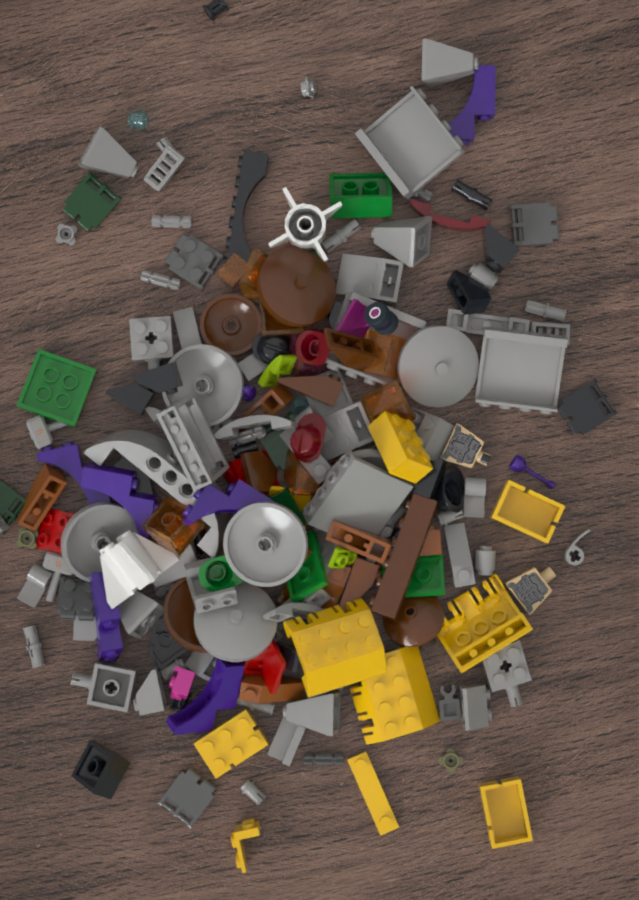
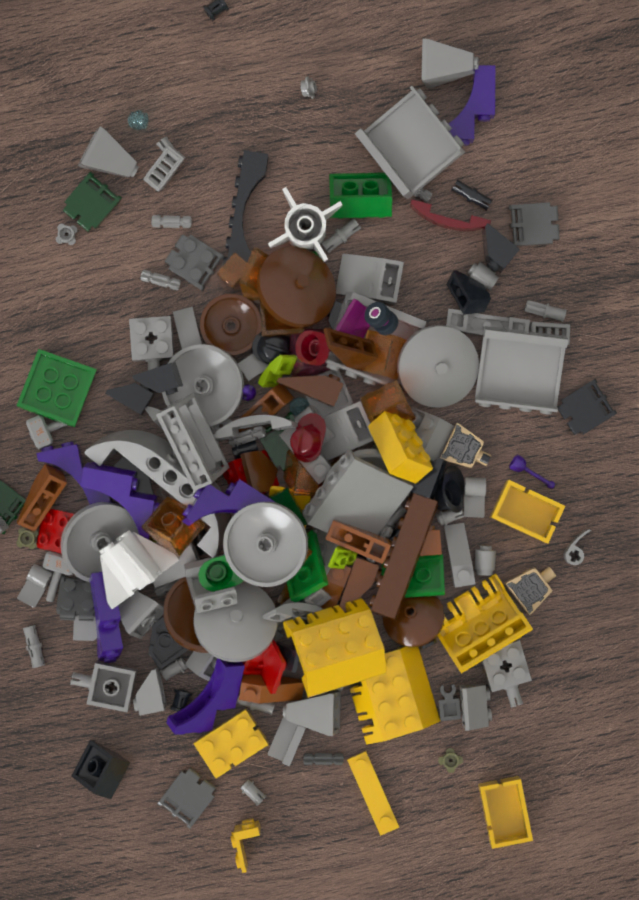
(181, 683): dark pink brick -> none
(405, 239): light grey slope -> none

